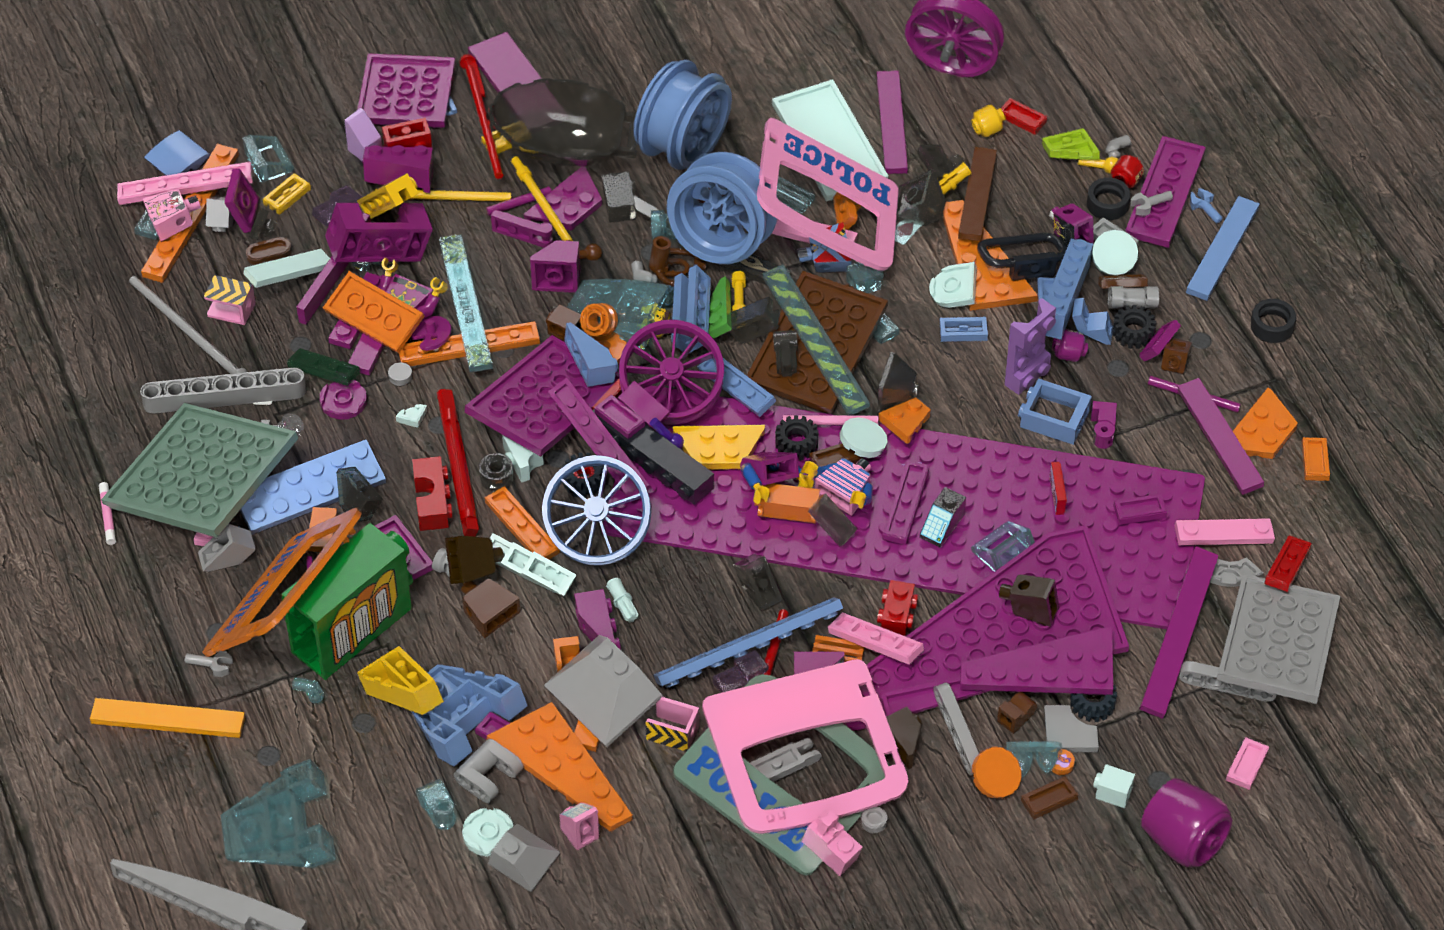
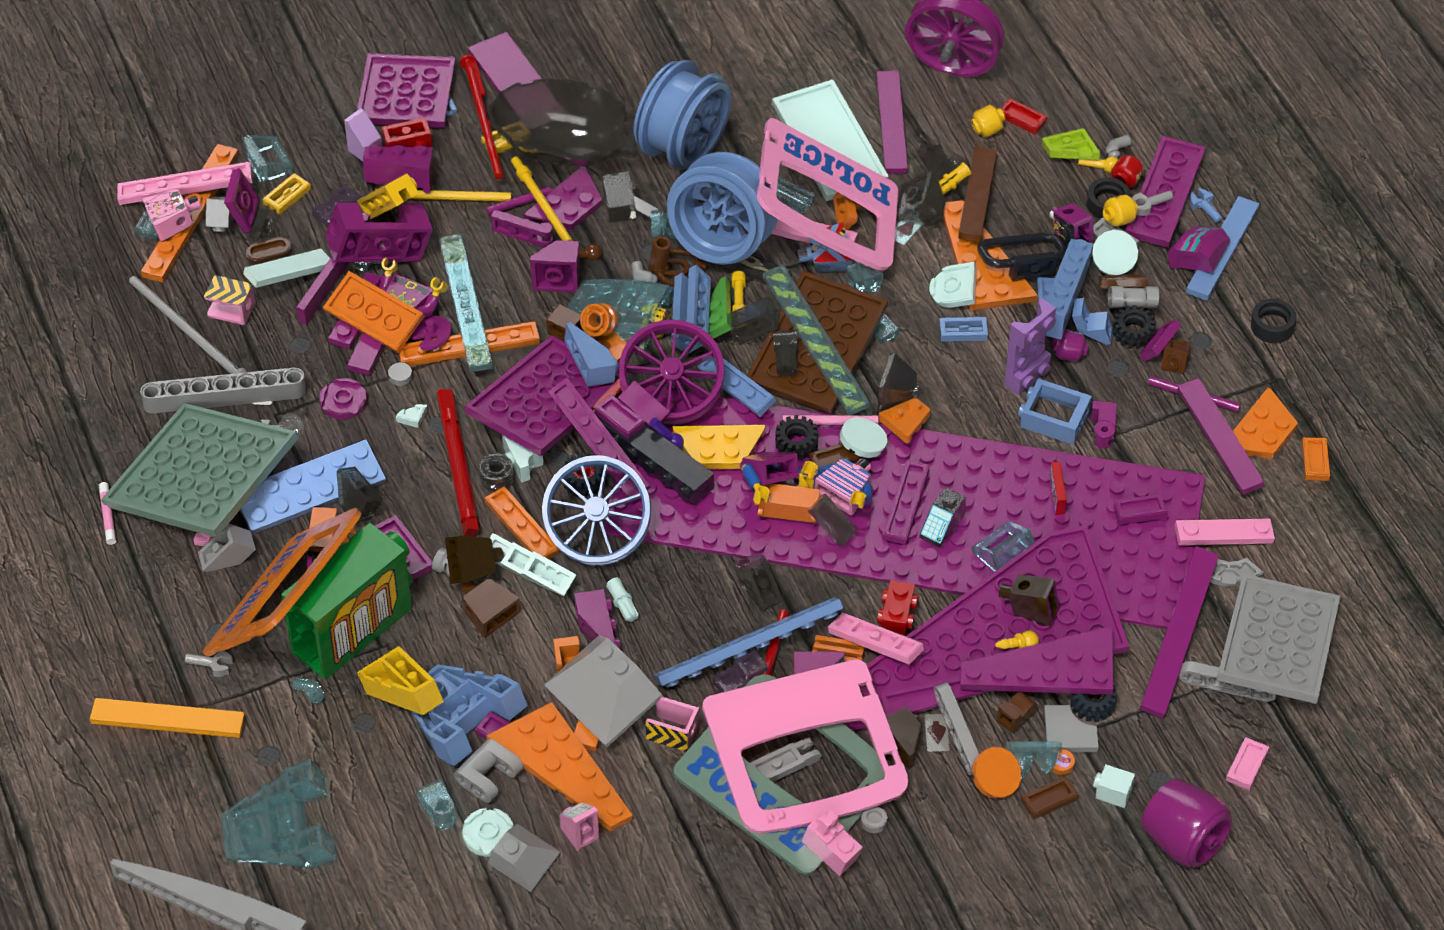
(176, 155): medium blue slope -> none
(323, 366): clear green tile -> none
(430, 478): arch -> none
(936, 733): none -> clear smoke sticker
(1019, 641): none -> yellow bar
(1120, 210): none -> yellow head
(1199, 249): none -> magenta slope
(1288, 563): red tile -> none

